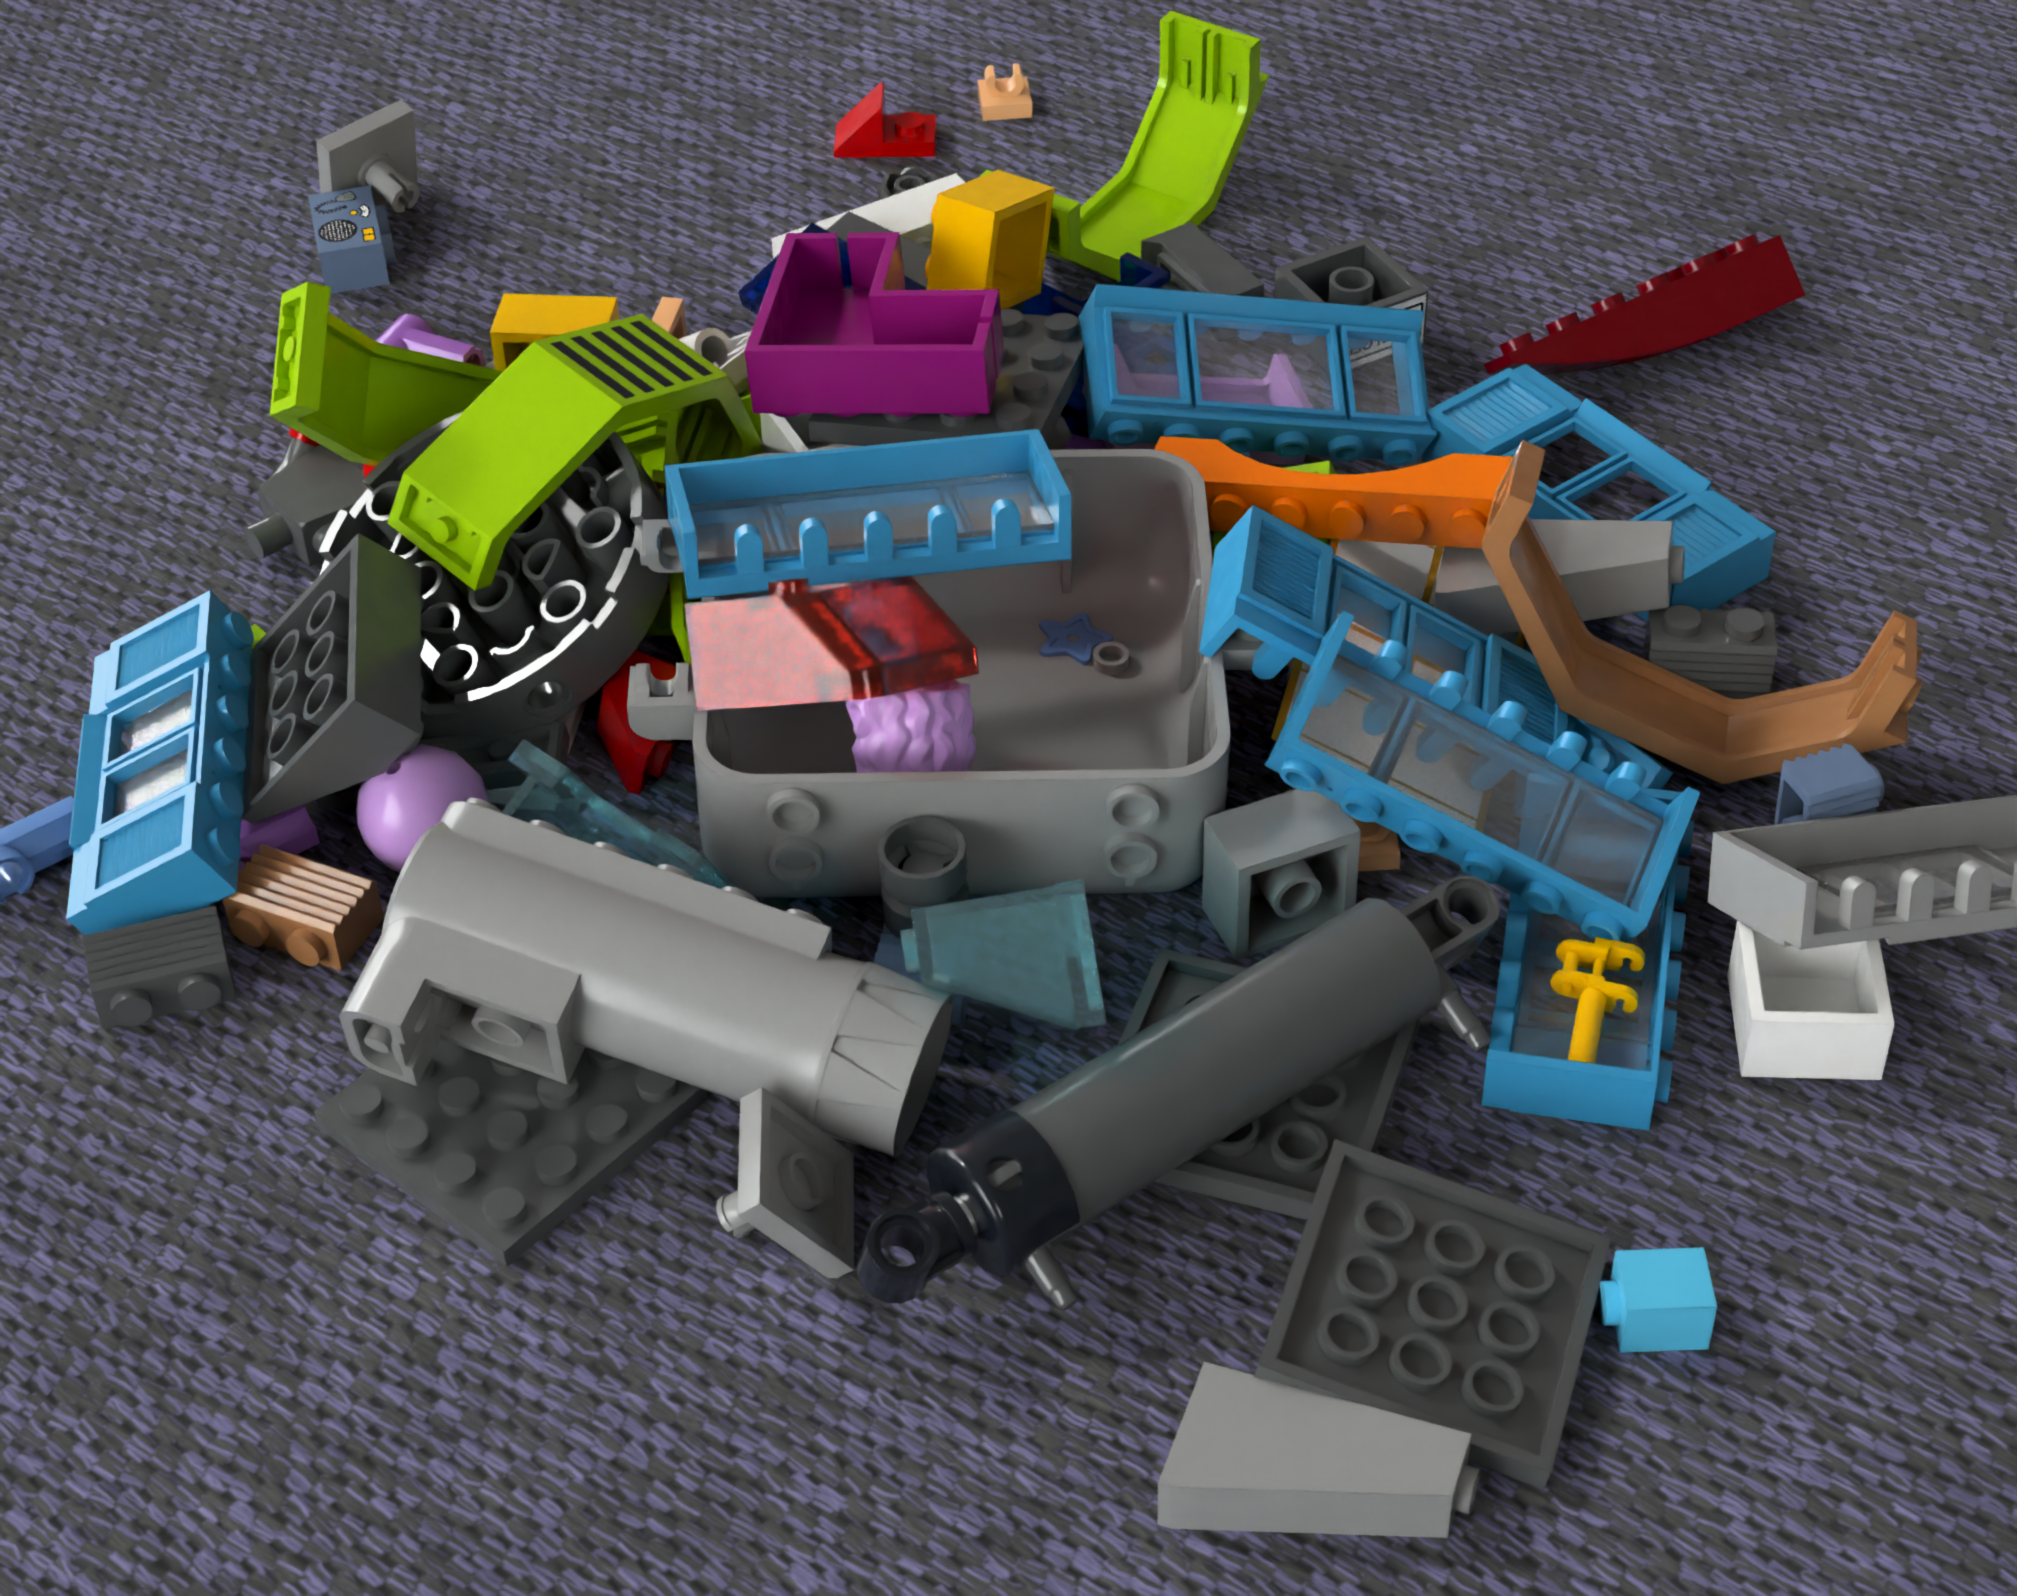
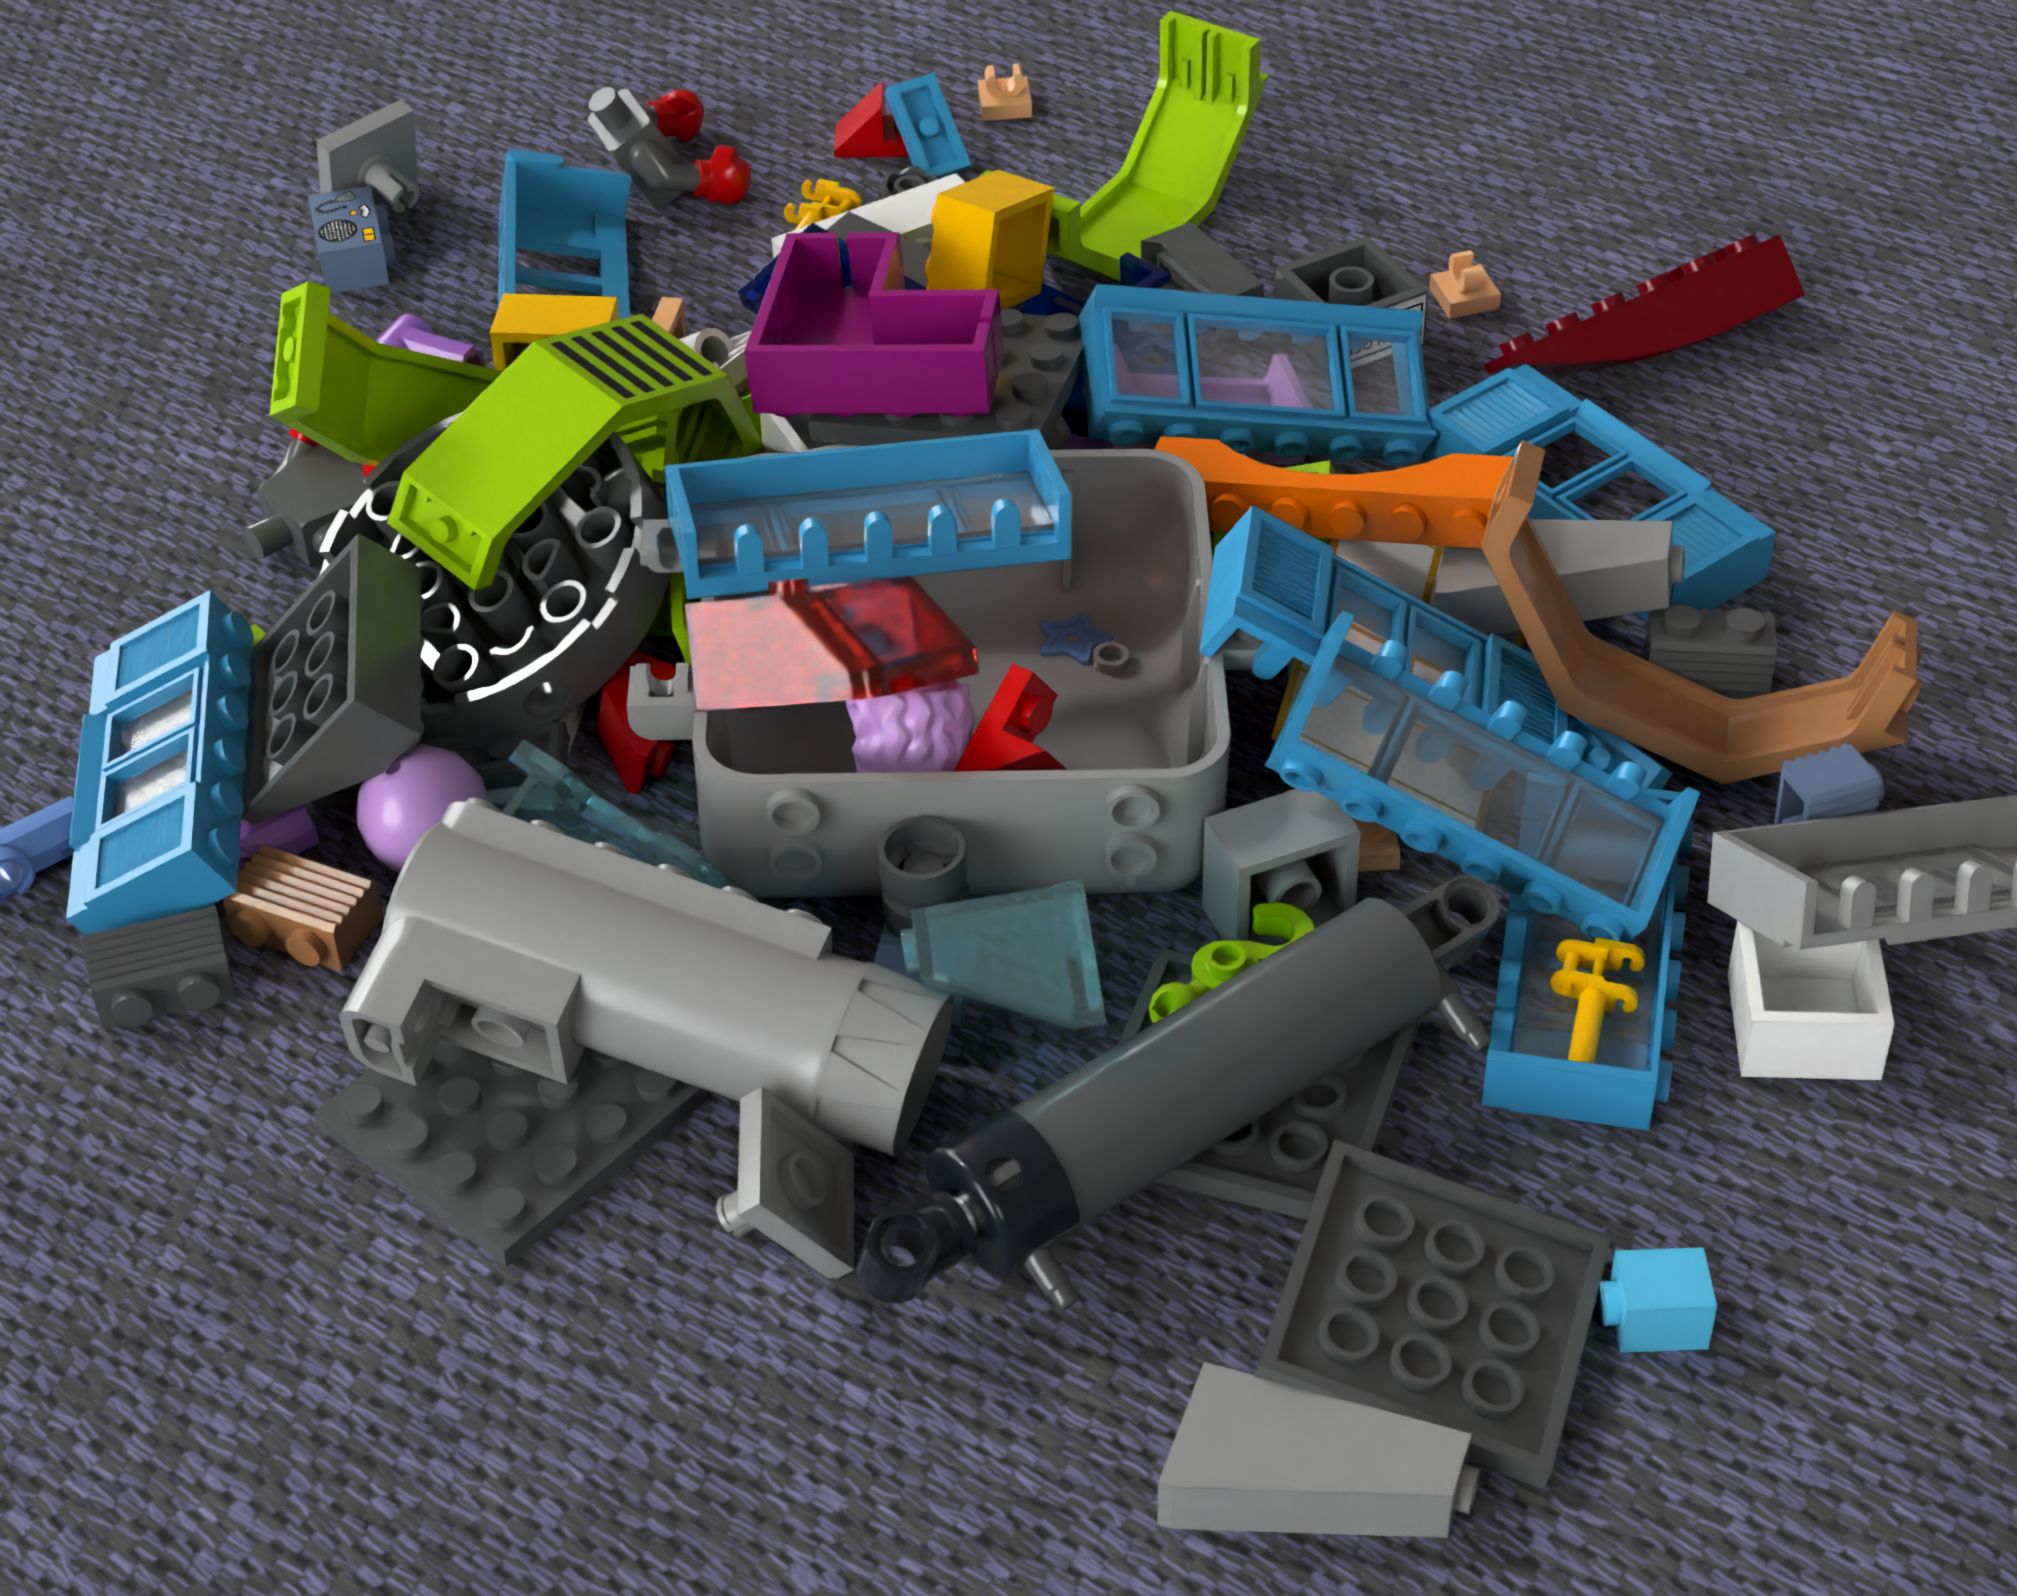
(563, 213): none -> dark azure piece
(640, 145): none -> dark grey torso
(834, 202): none -> yellow piece
(927, 126): none -> dark azure plate
(1010, 726): none -> red slope
(1227, 958): none -> lime piece
(1464, 287): none -> light nougat tile

